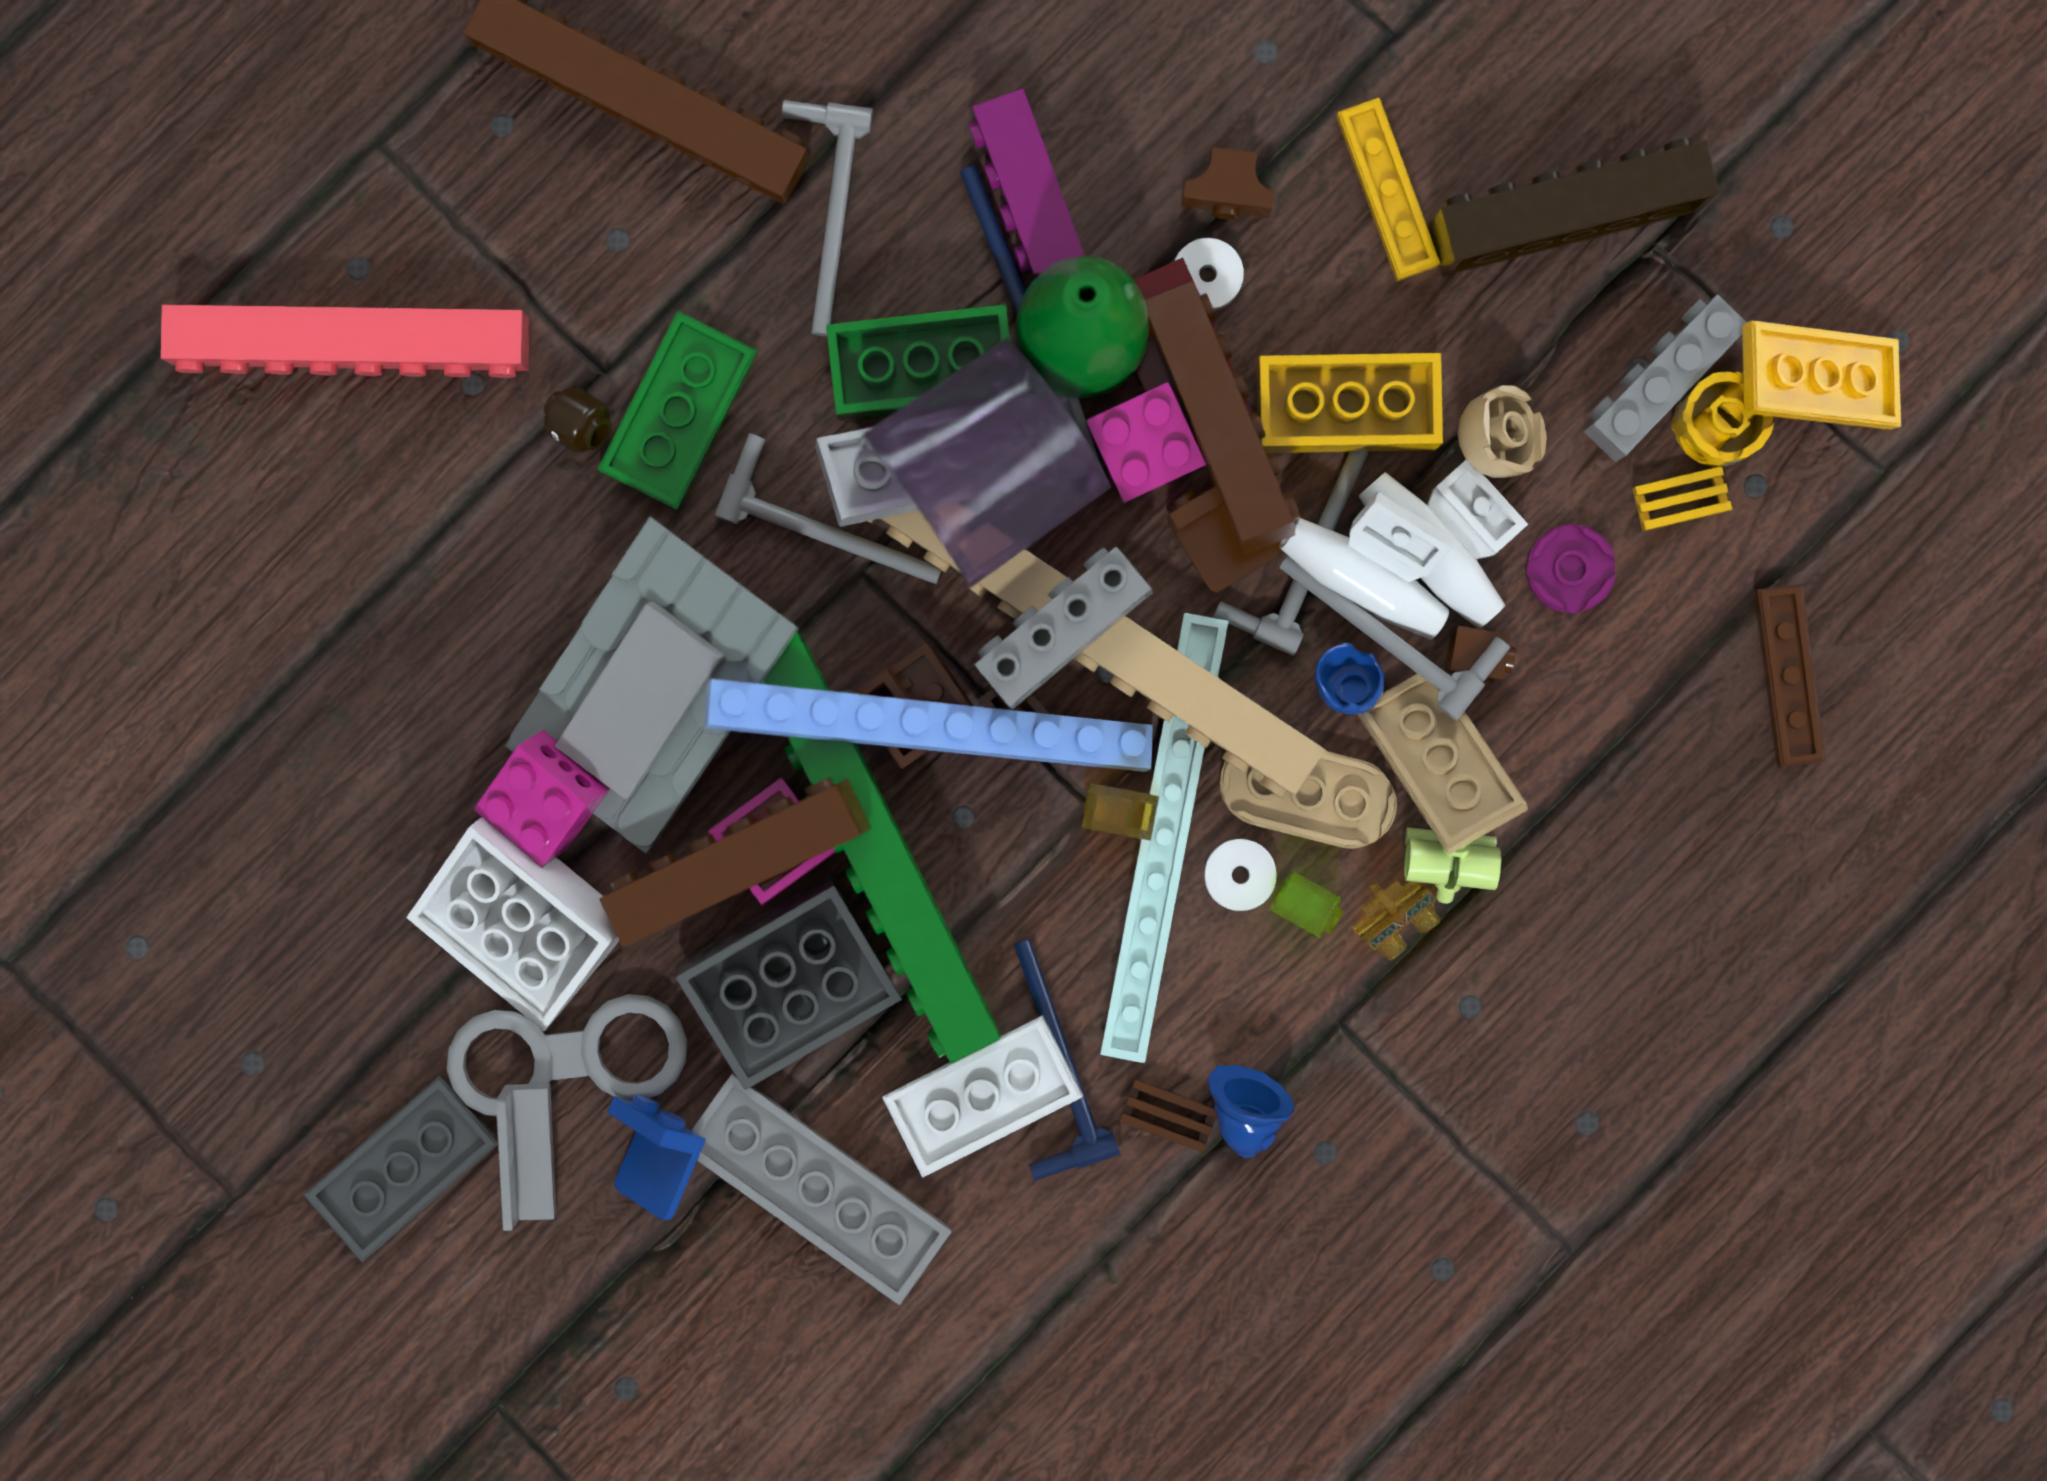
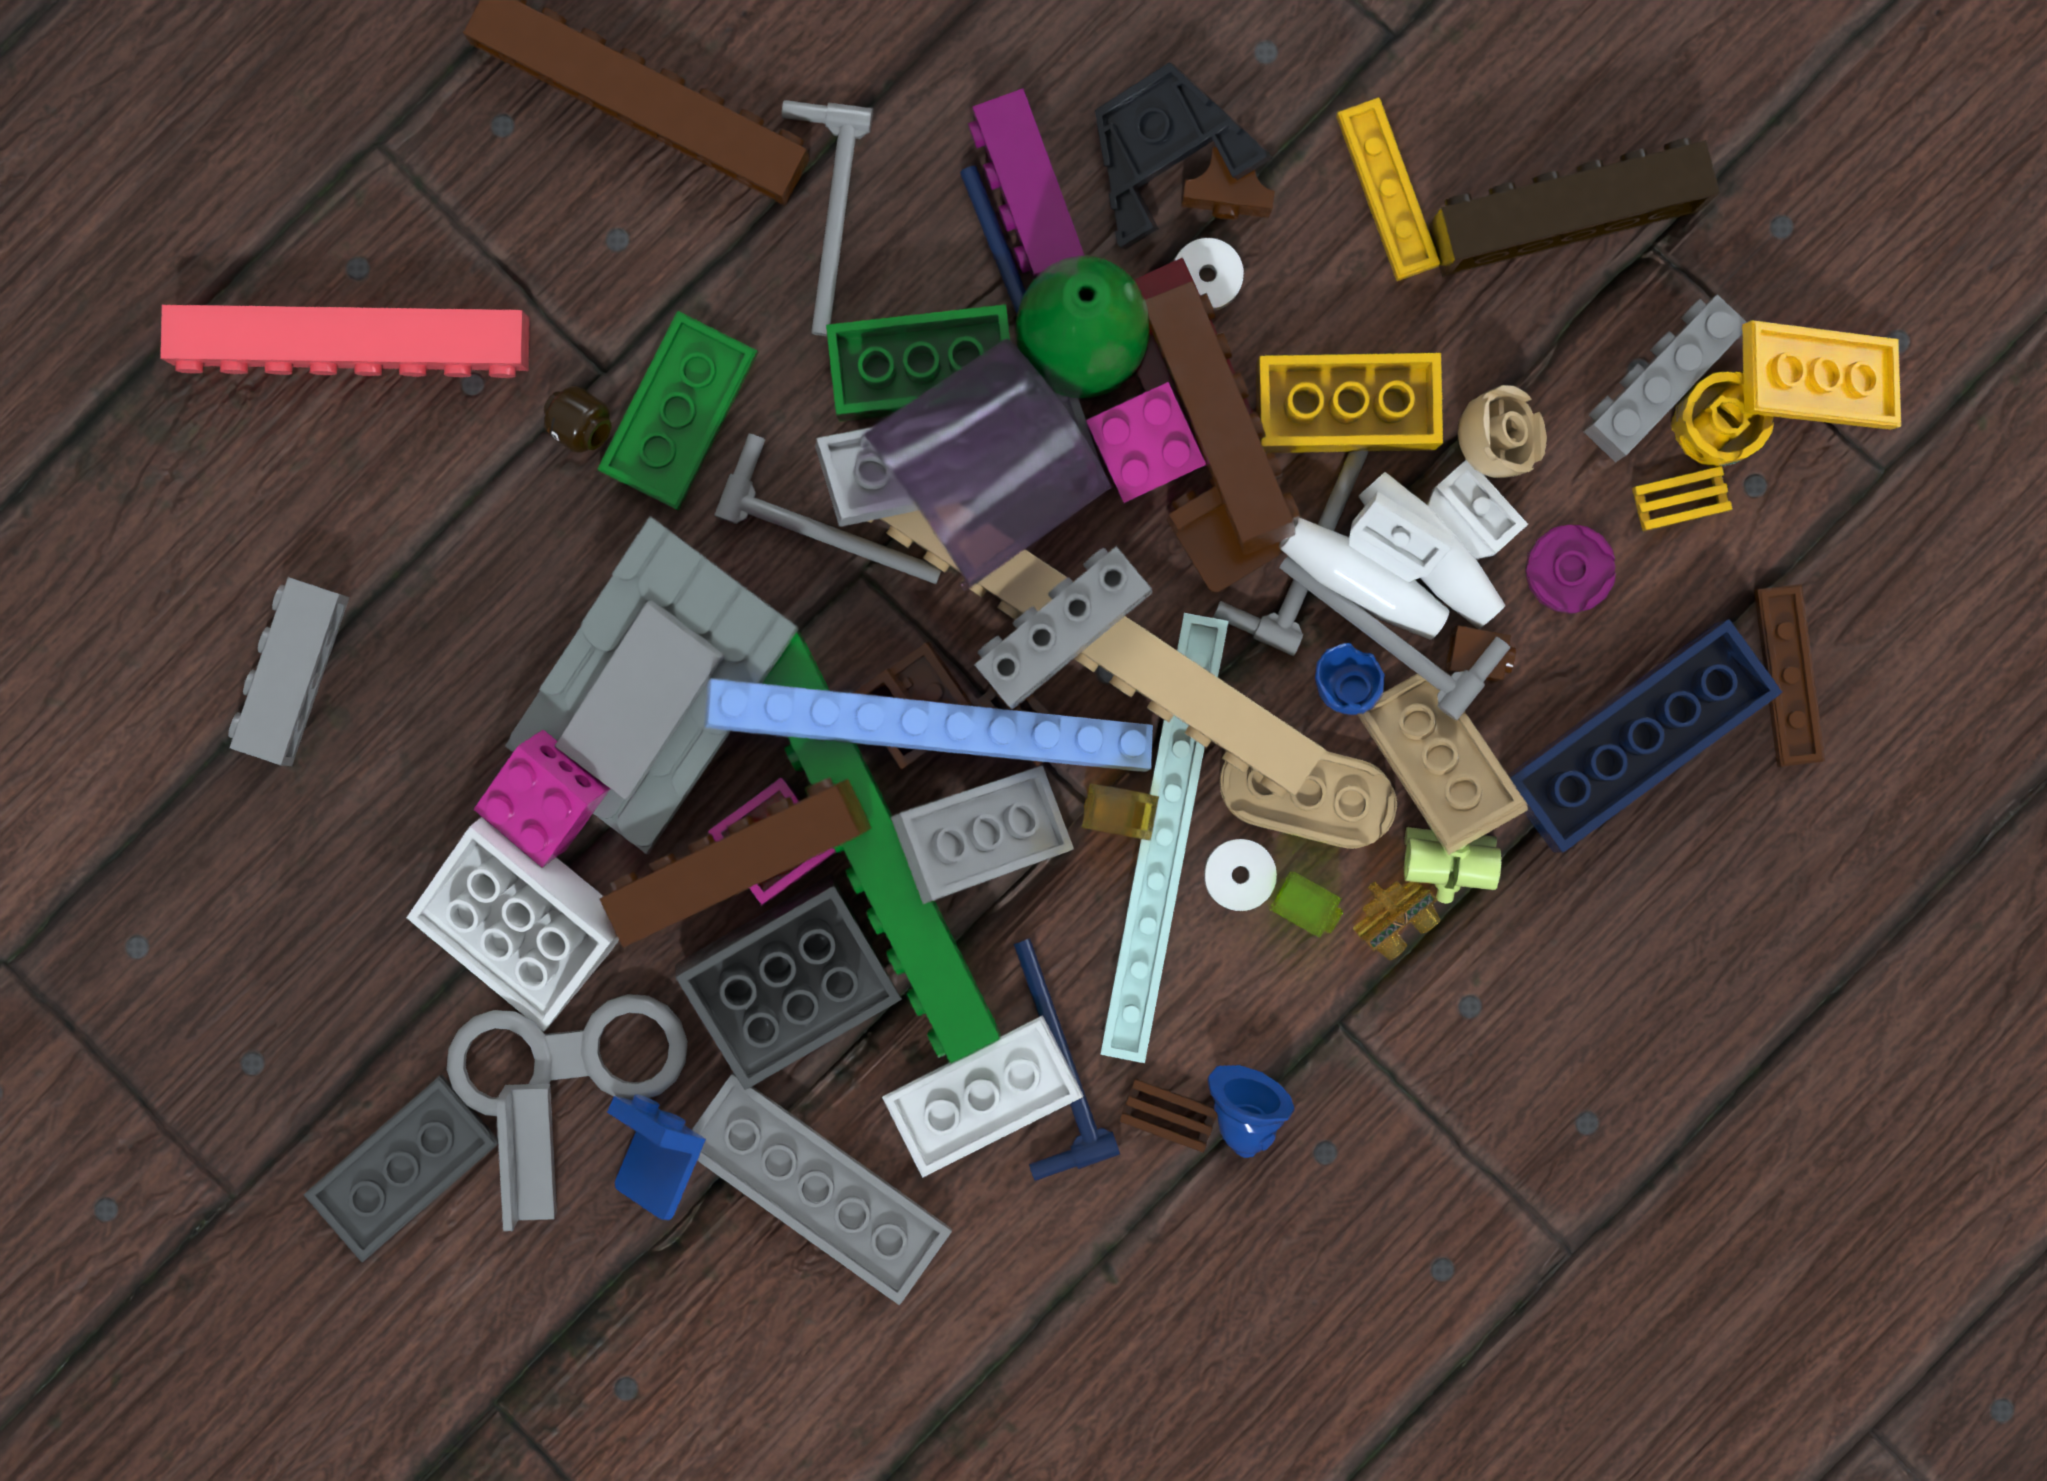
(288, 672): none -> light grey brick
(982, 834): none -> light grey plate
(1157, 128): none -> black wing
(1643, 735): none -> dark blue brick

